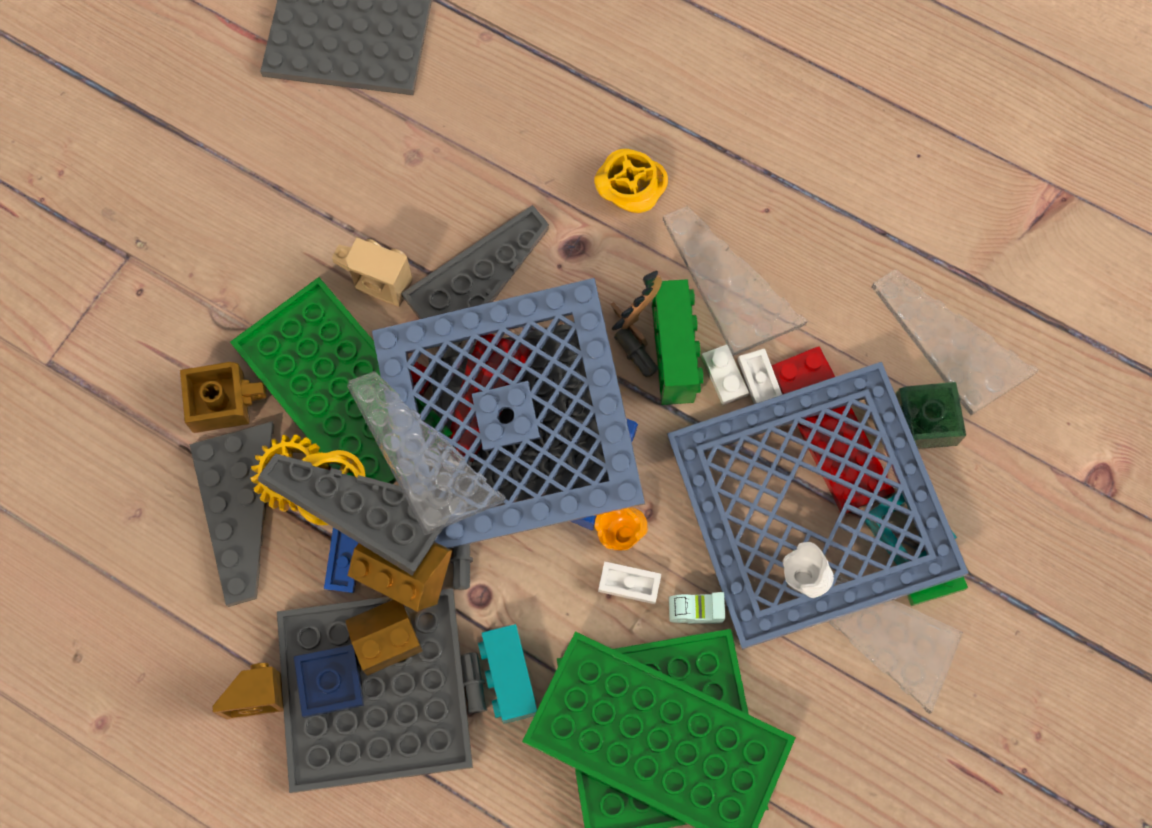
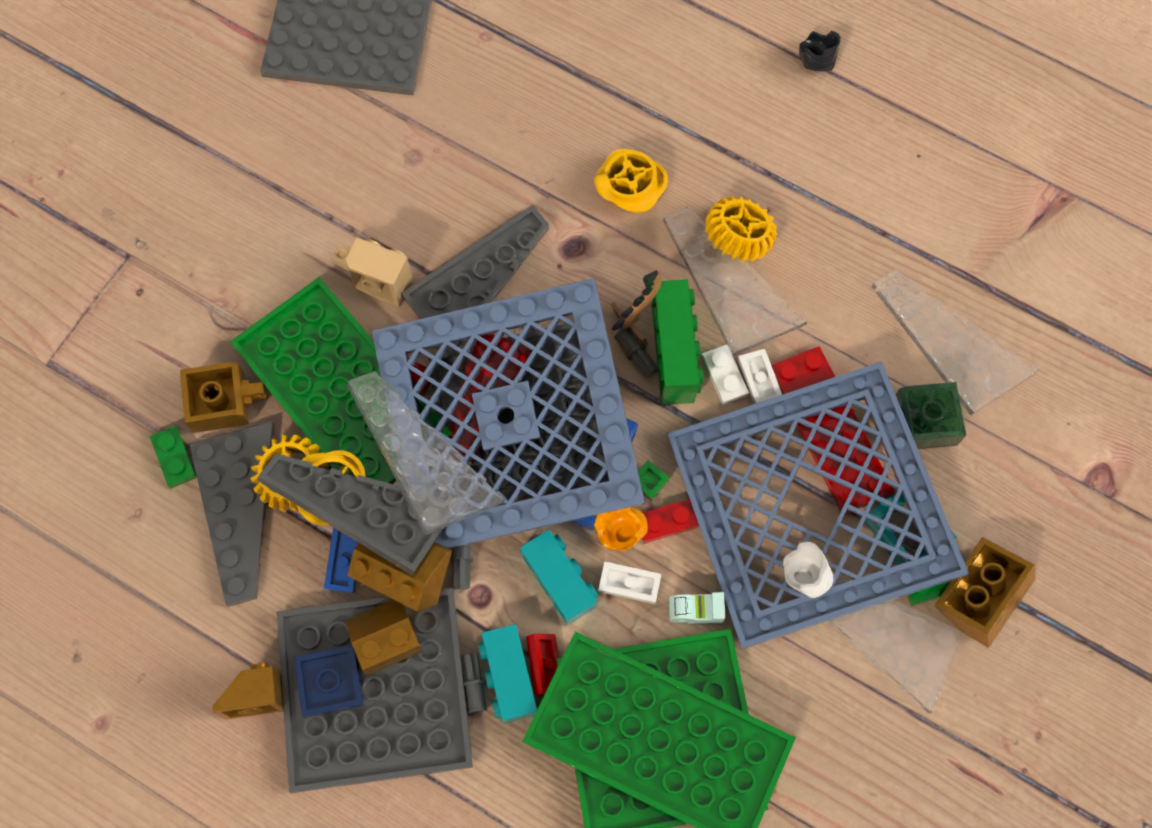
(173, 457): none -> green plate
(543, 660): none -> red plate
(559, 576): none -> teal brick
(652, 480): none -> green plate
(670, 520): none -> red plate
(740, 228): none -> yellow gear
(820, 51): none -> black hair
(989, 593): none -> pearl gold slope

